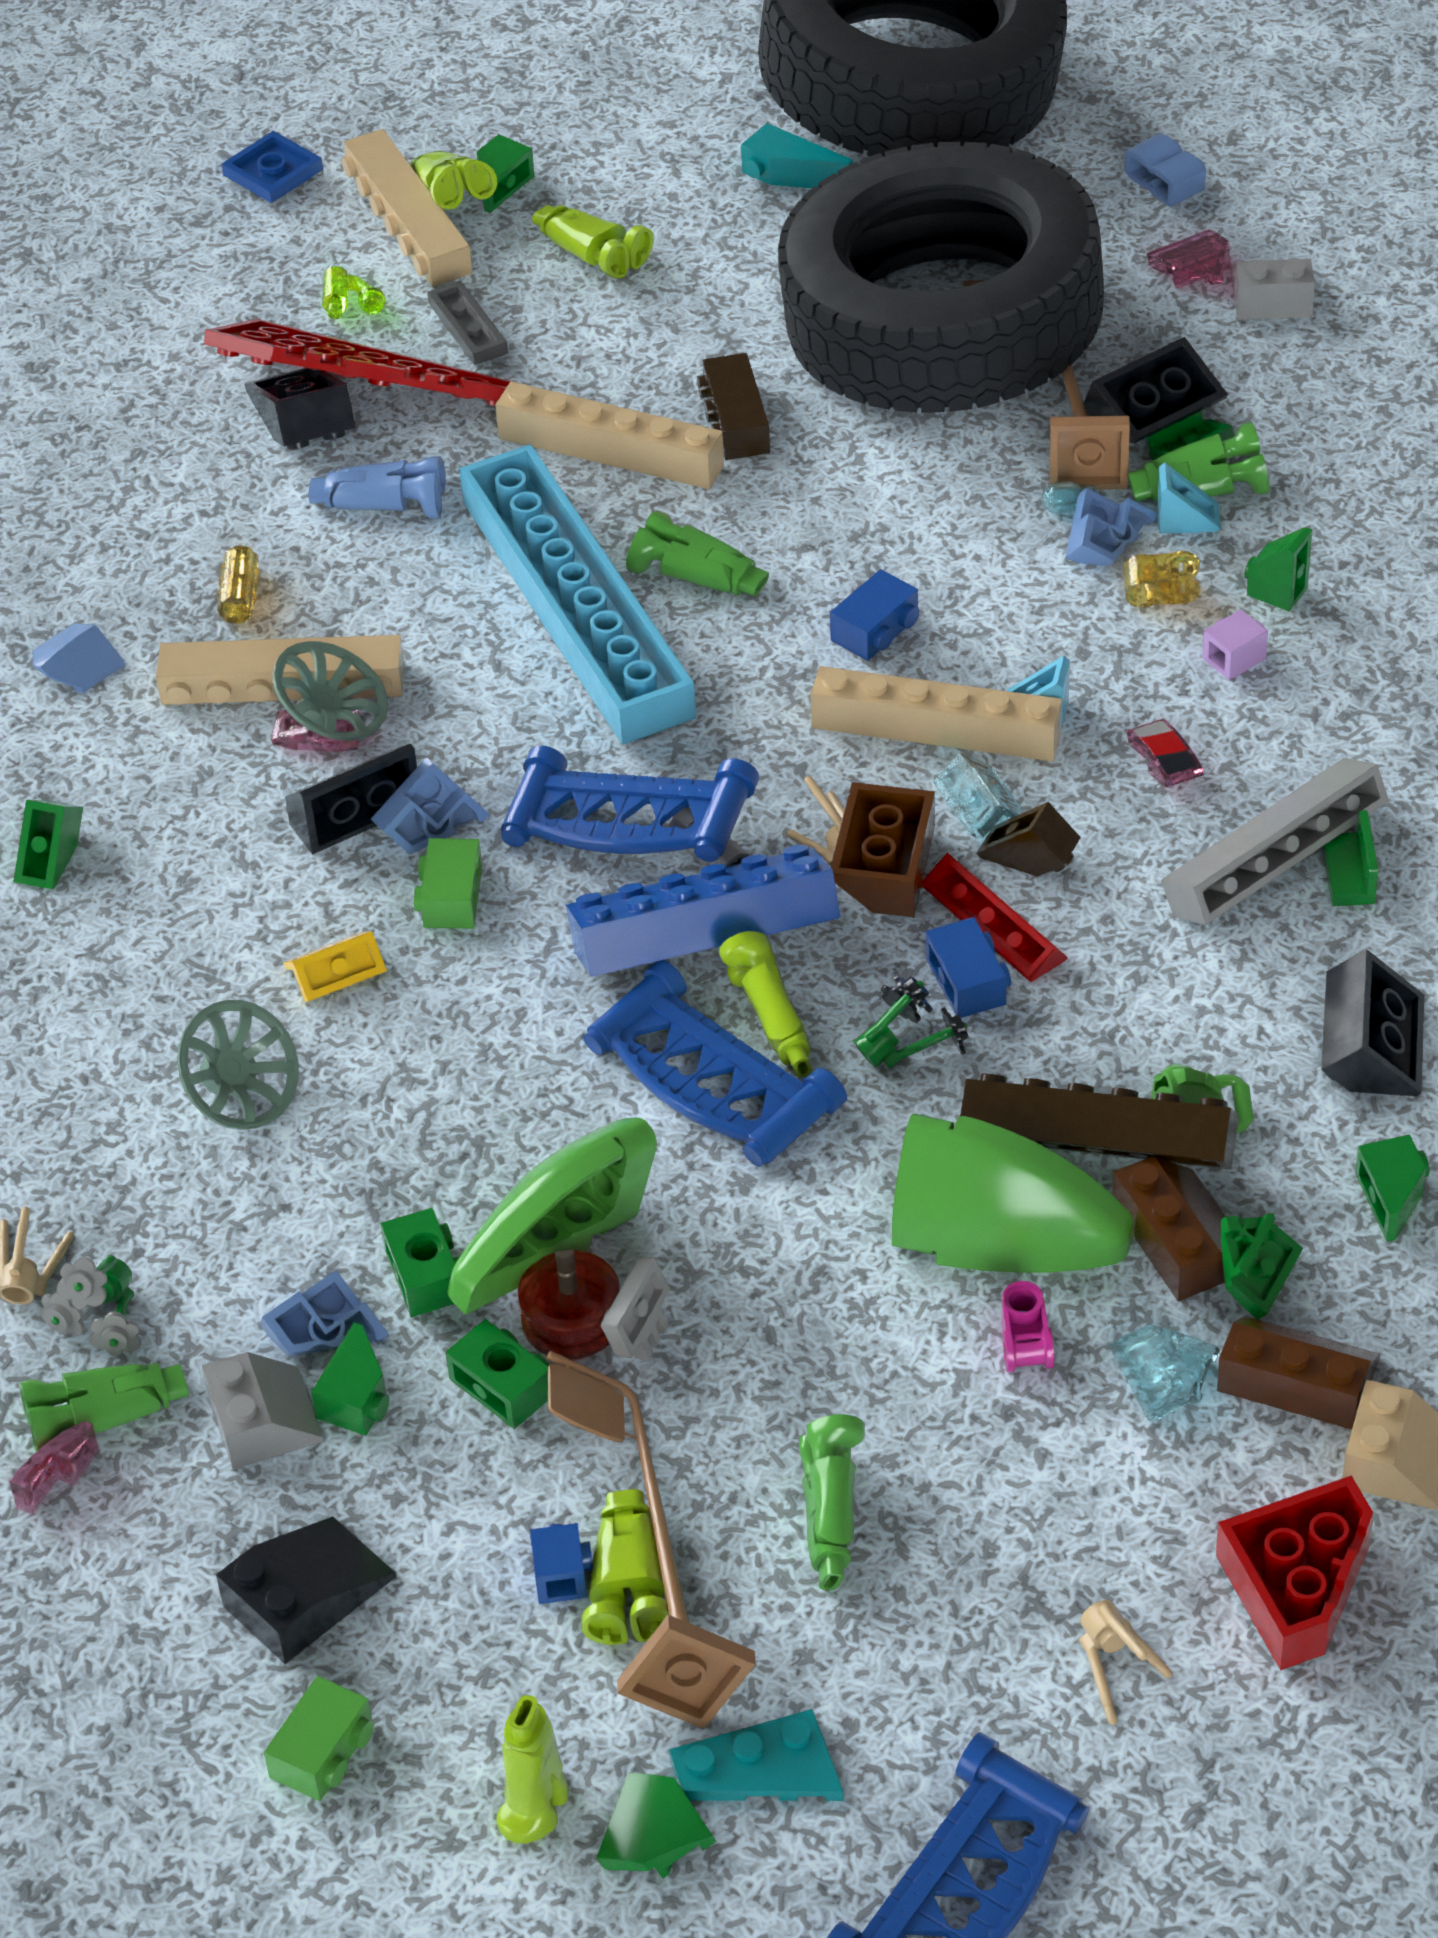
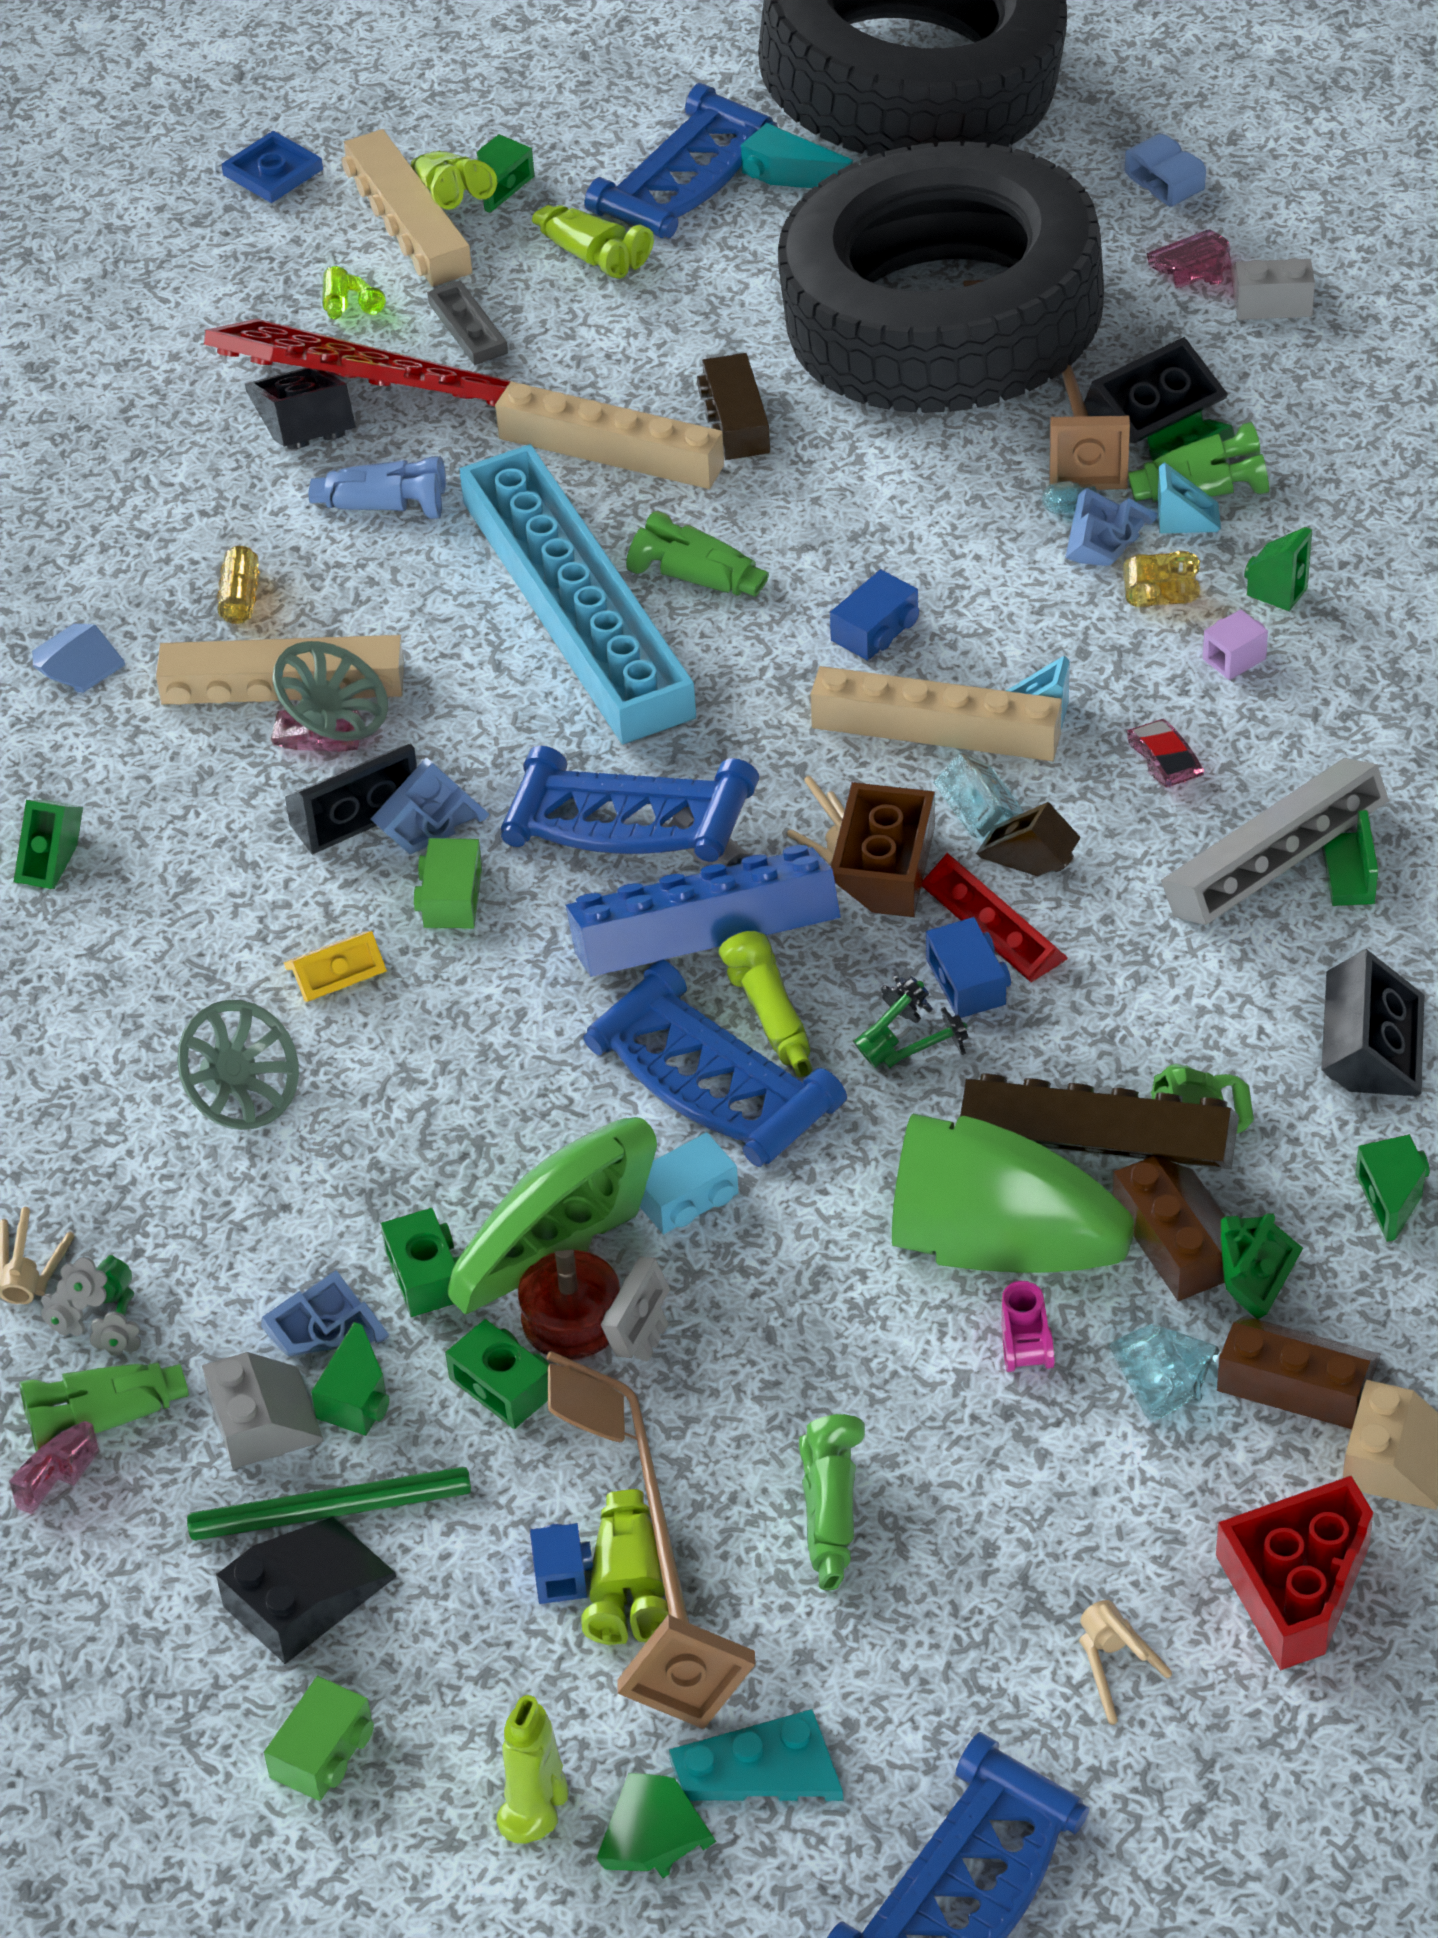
(328, 1503): none -> green axle
(689, 1183): none -> medium azure brick
(708, 115): none -> blue piece

